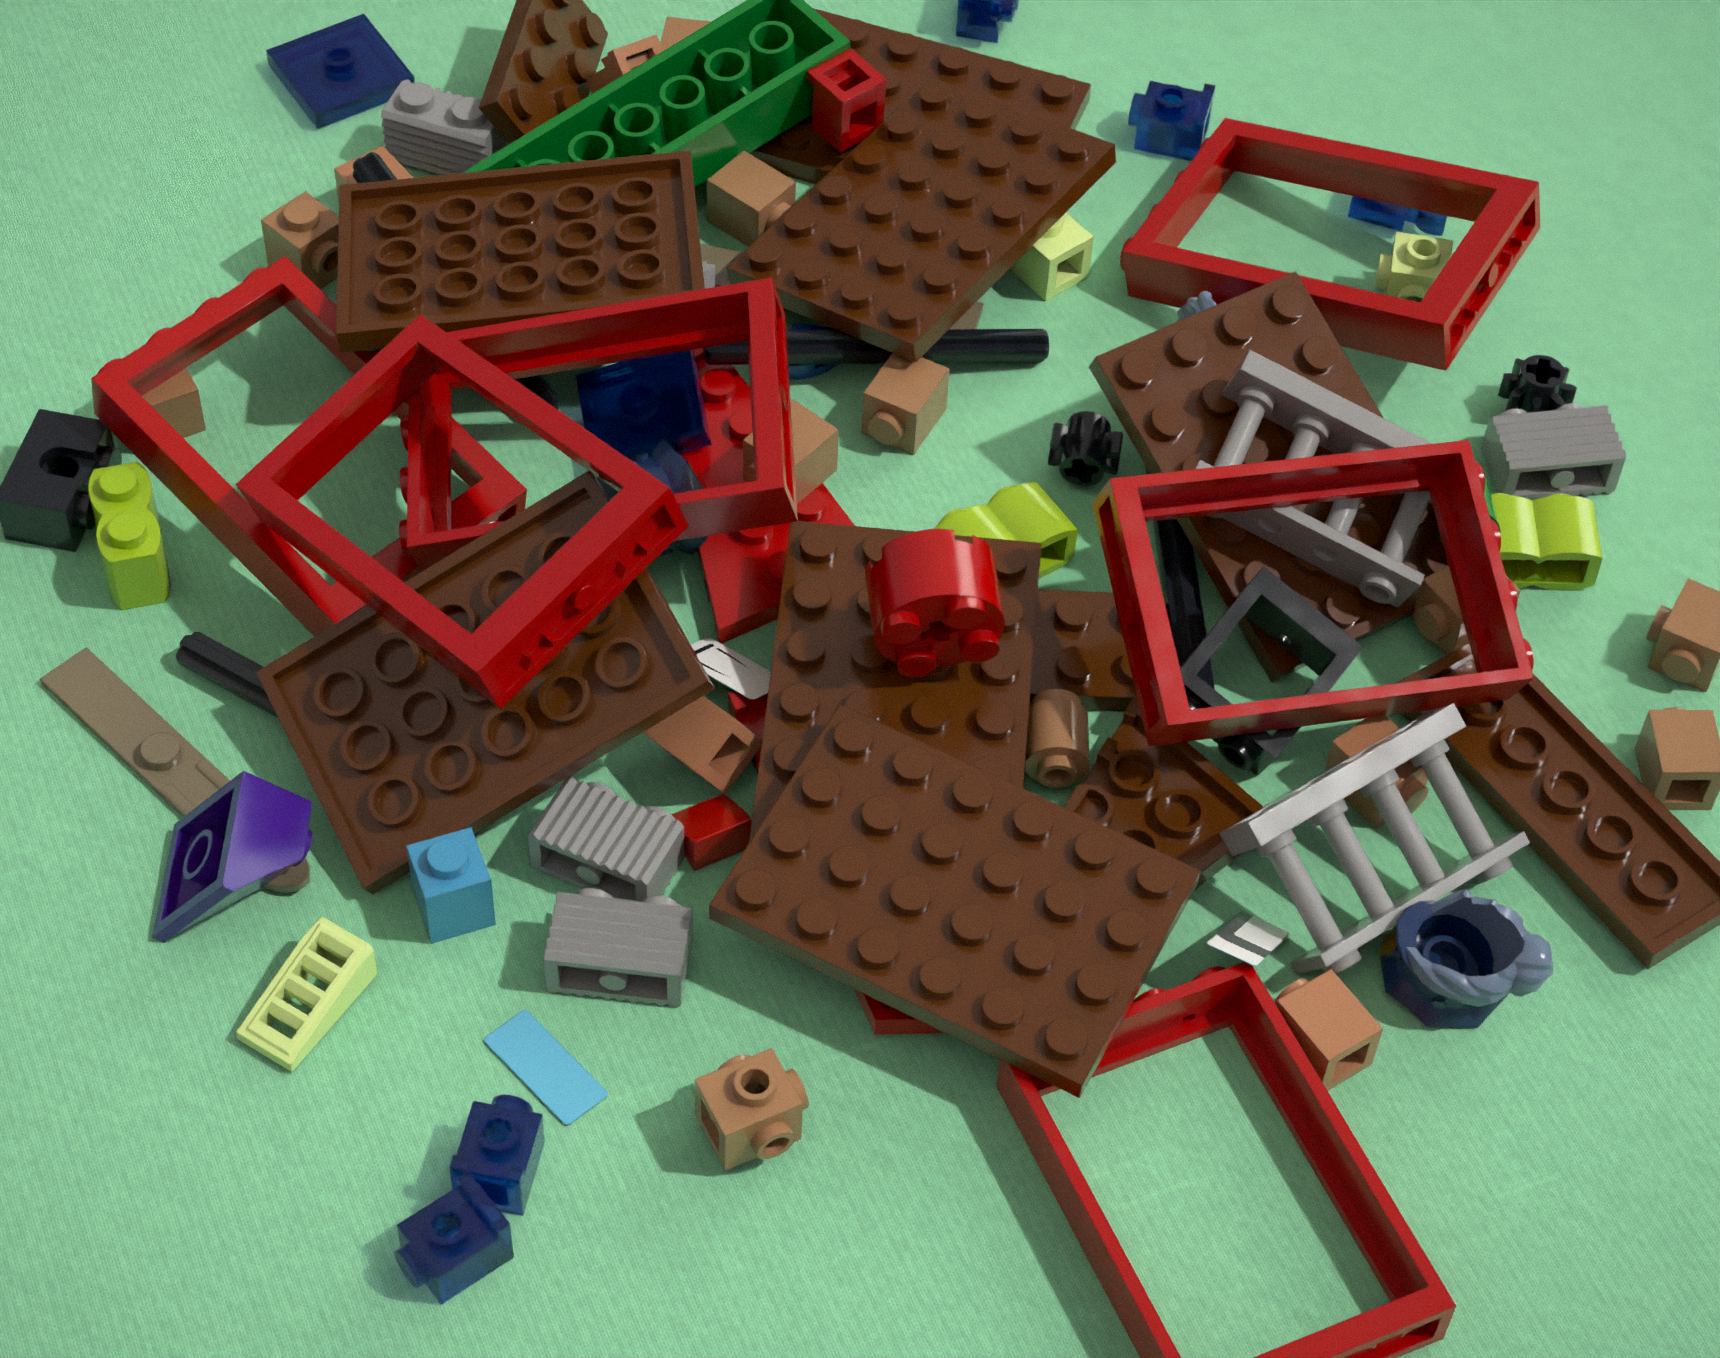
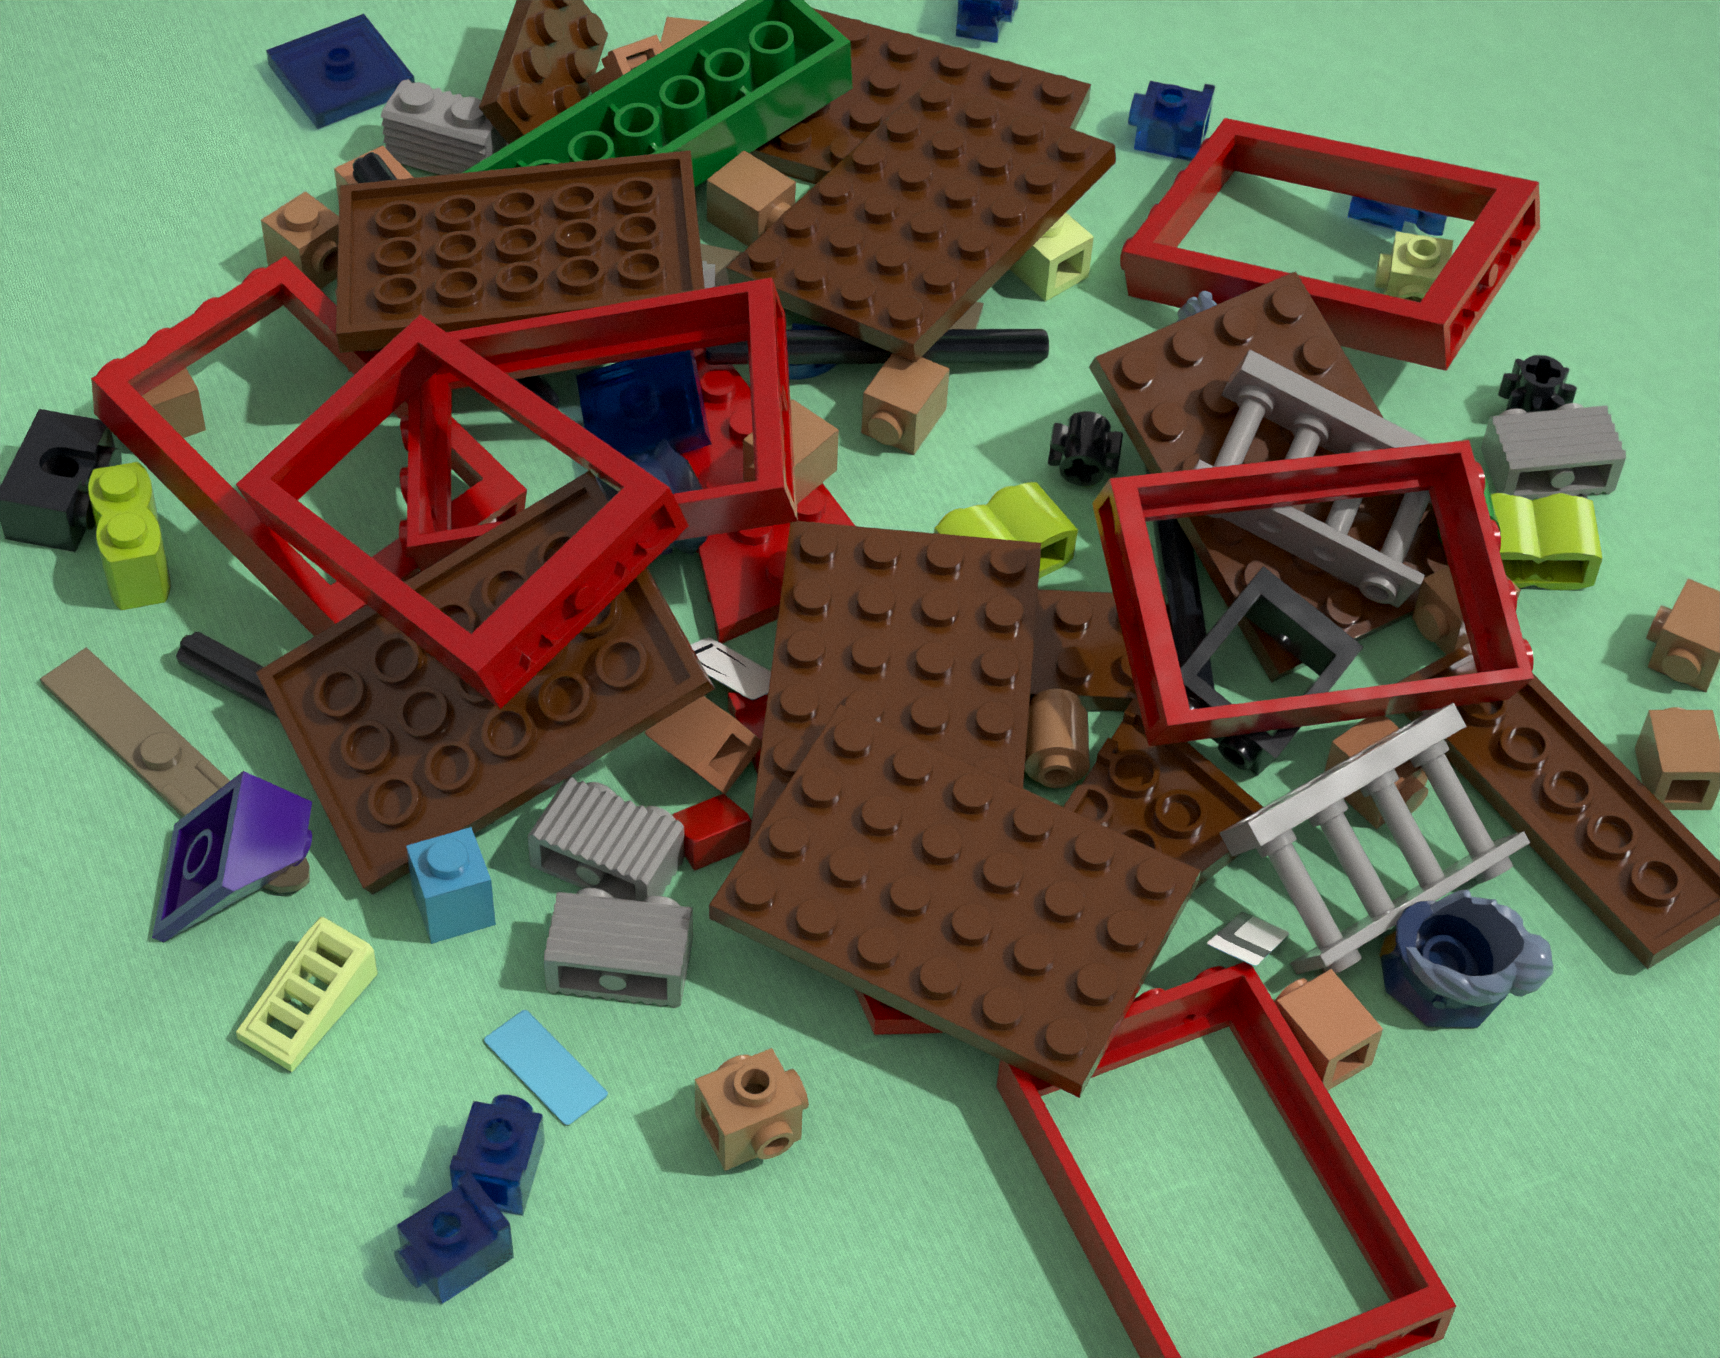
(846, 99): red brick -> none
(935, 601): red brick -> none

